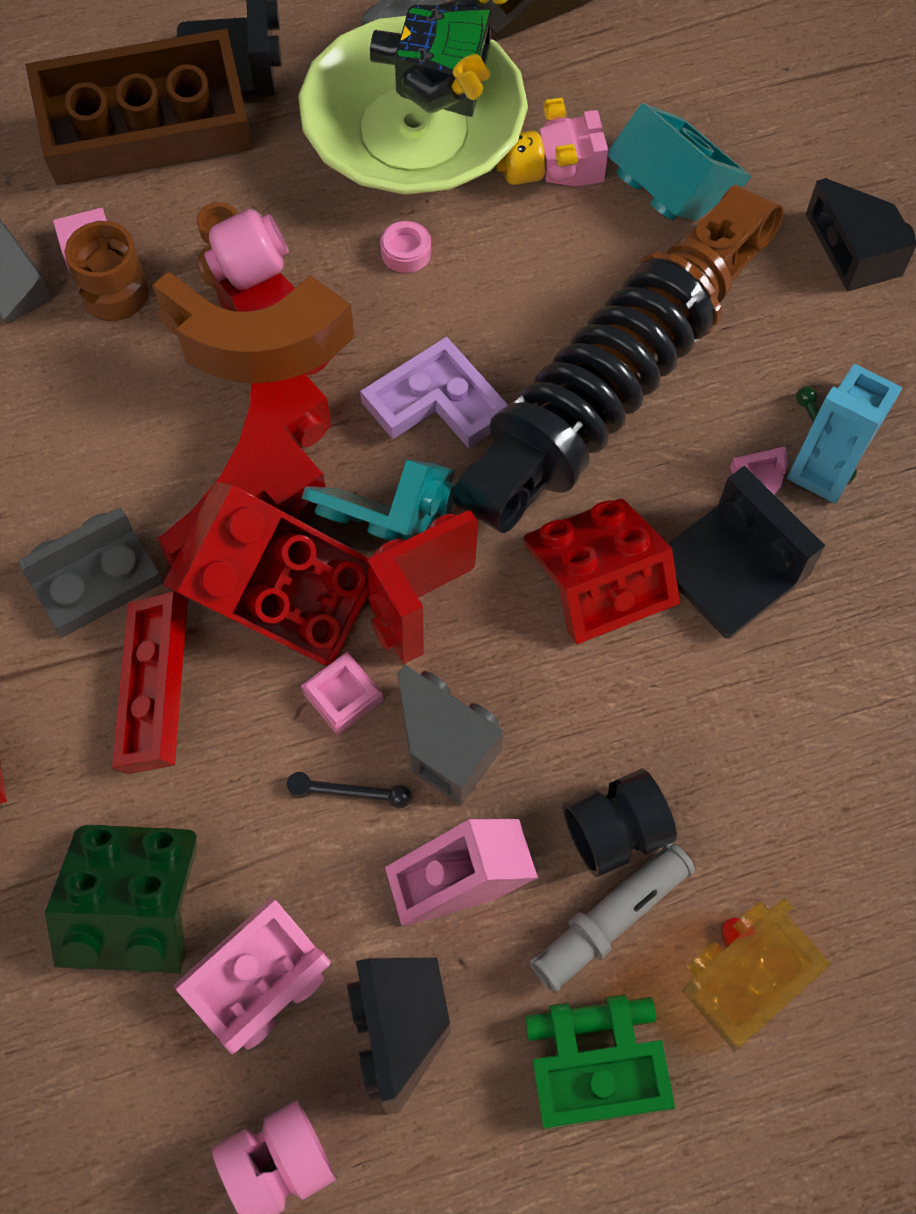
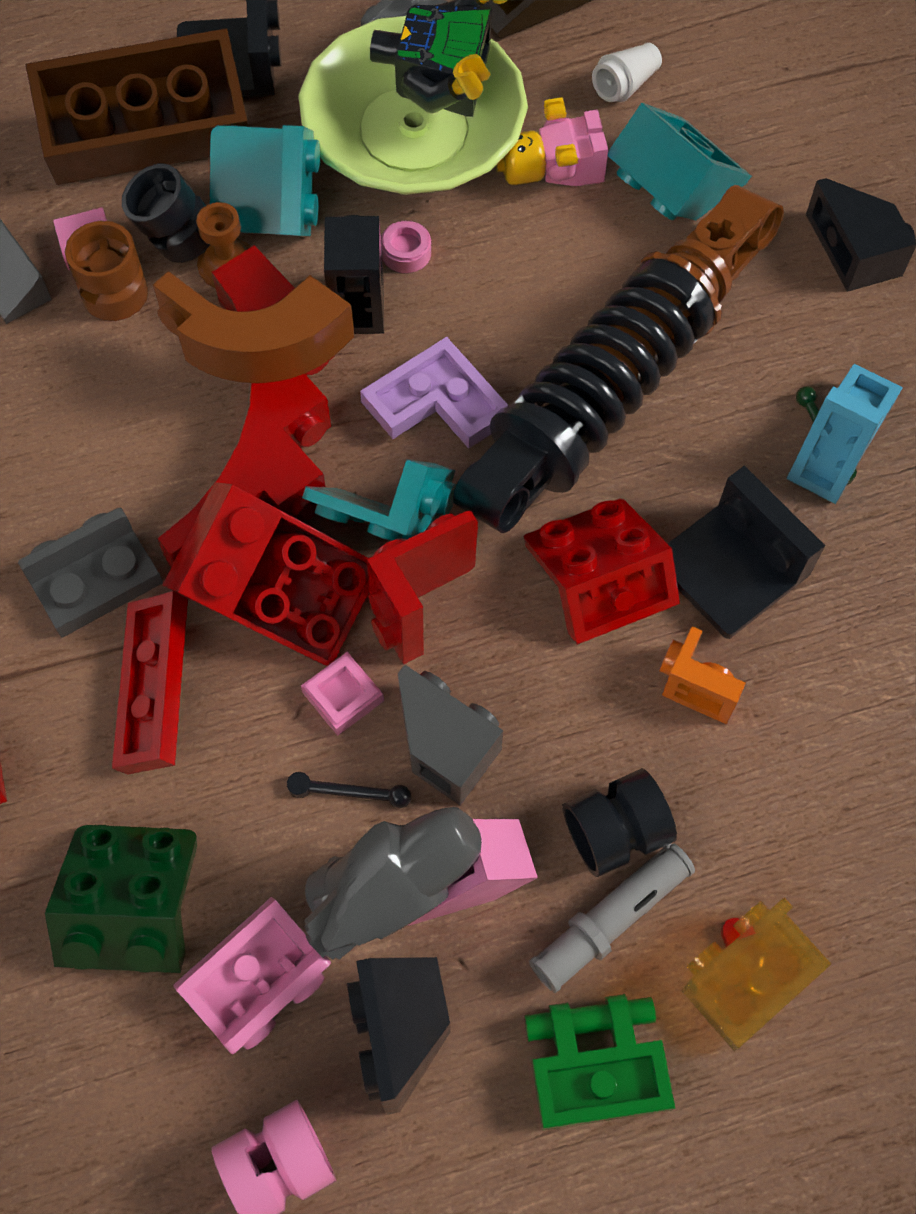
(165, 211): none -> black wheel
(246, 249): bright pink head -> none
(266, 177): none -> teal bracket
(356, 268): none -> black brick
(388, 879): none -> dark grey animal
(625, 71): none -> white cone
(699, 685): none -> orange bracket
(767, 466): bright pink tile -> none

